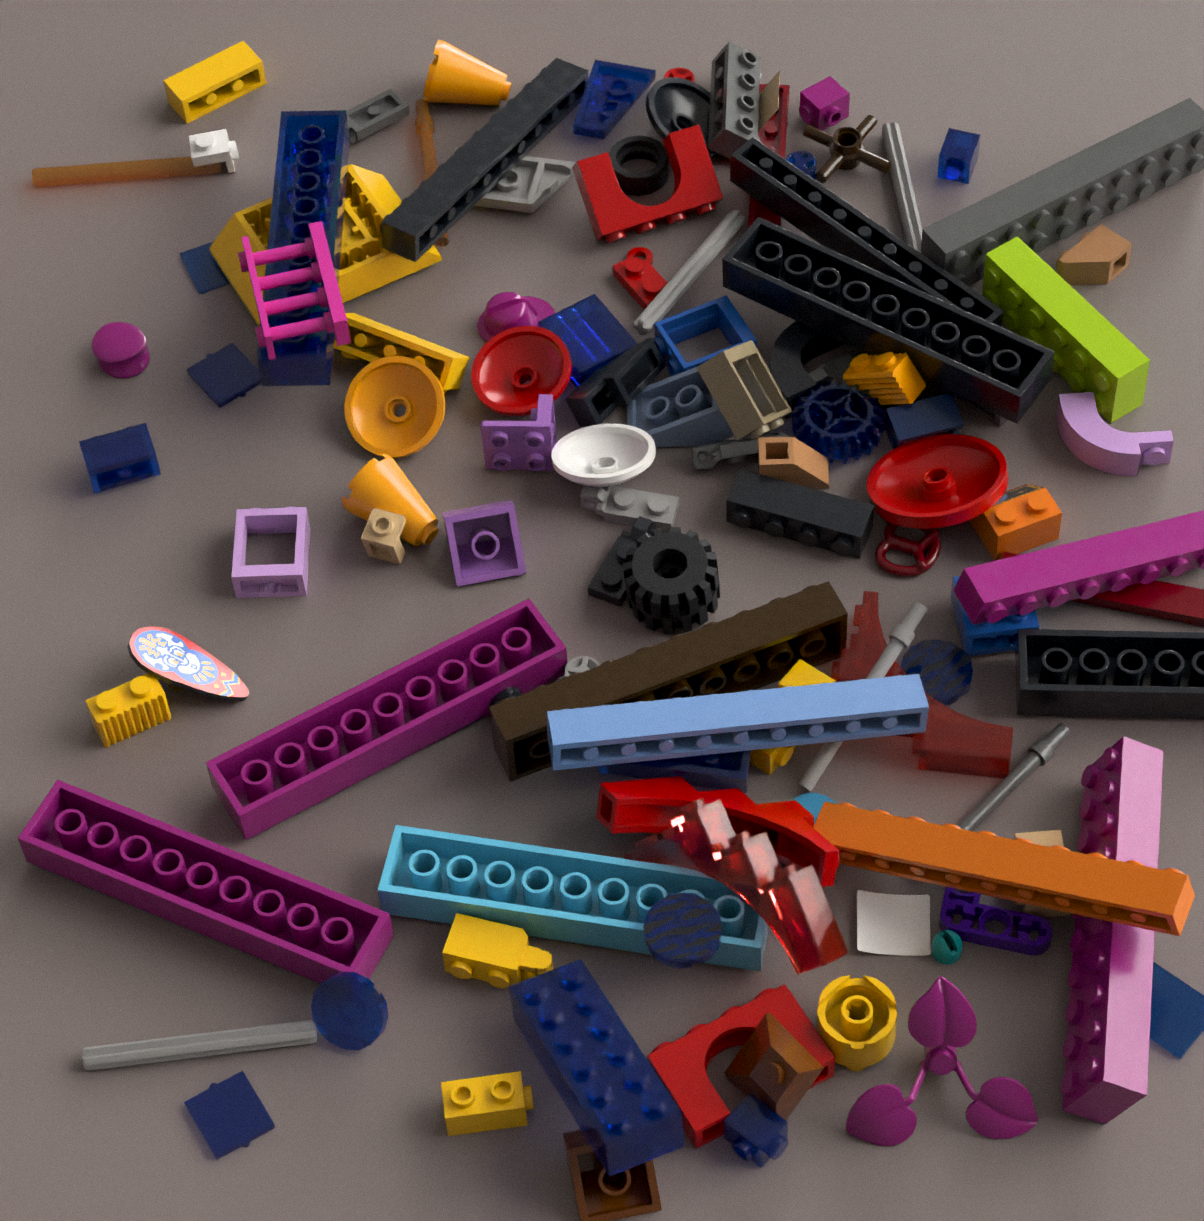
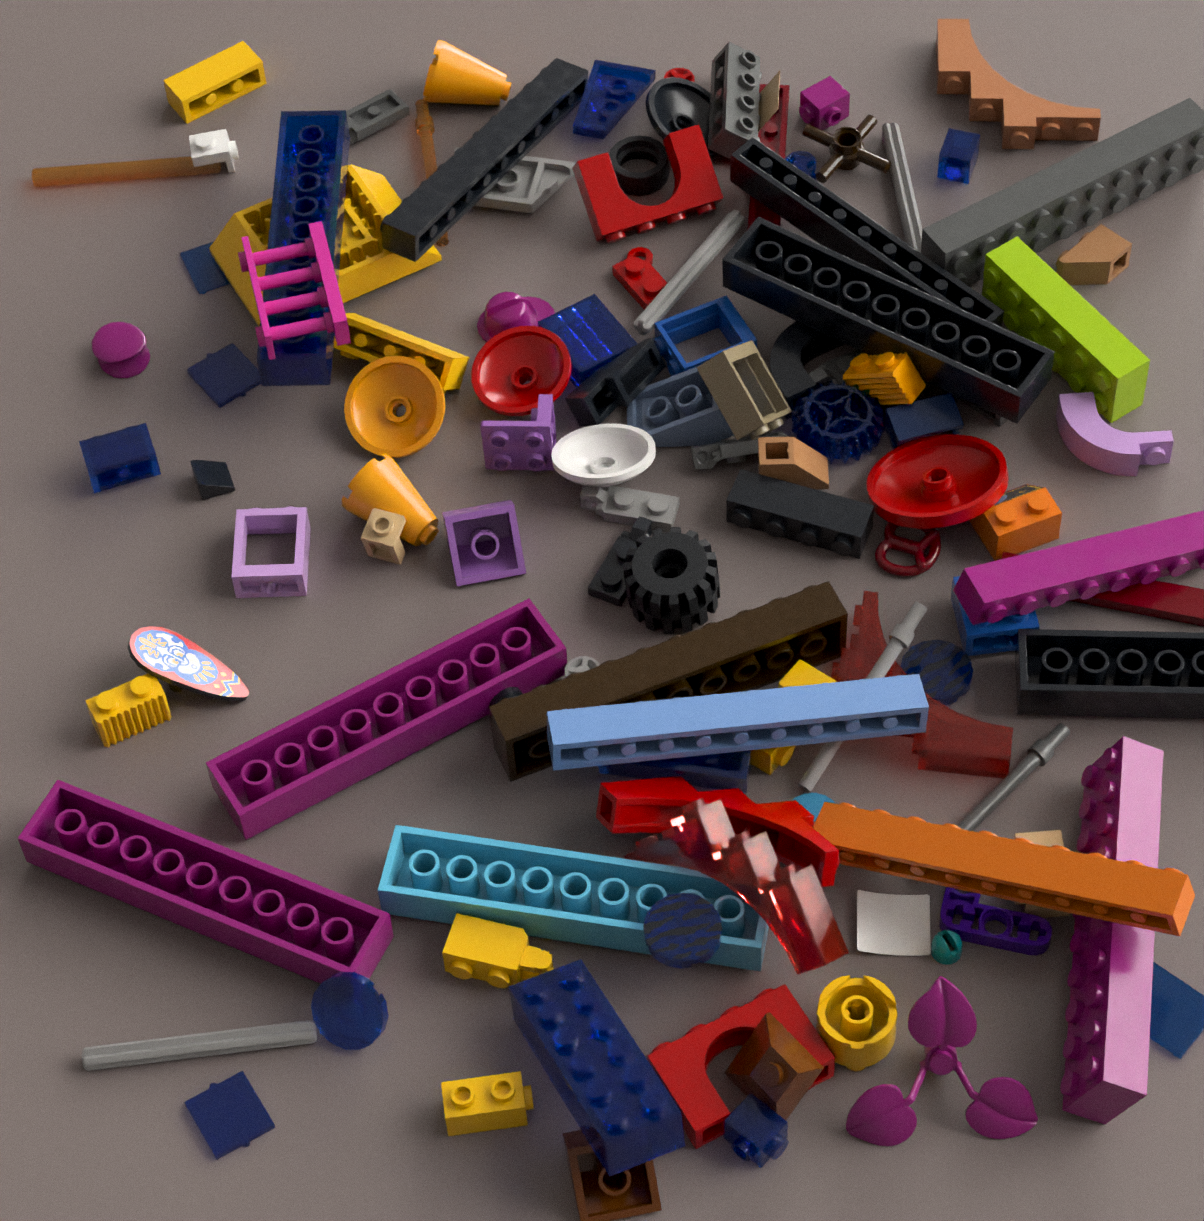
(212, 478): none -> black slope
(994, 99): none -> nougat arch

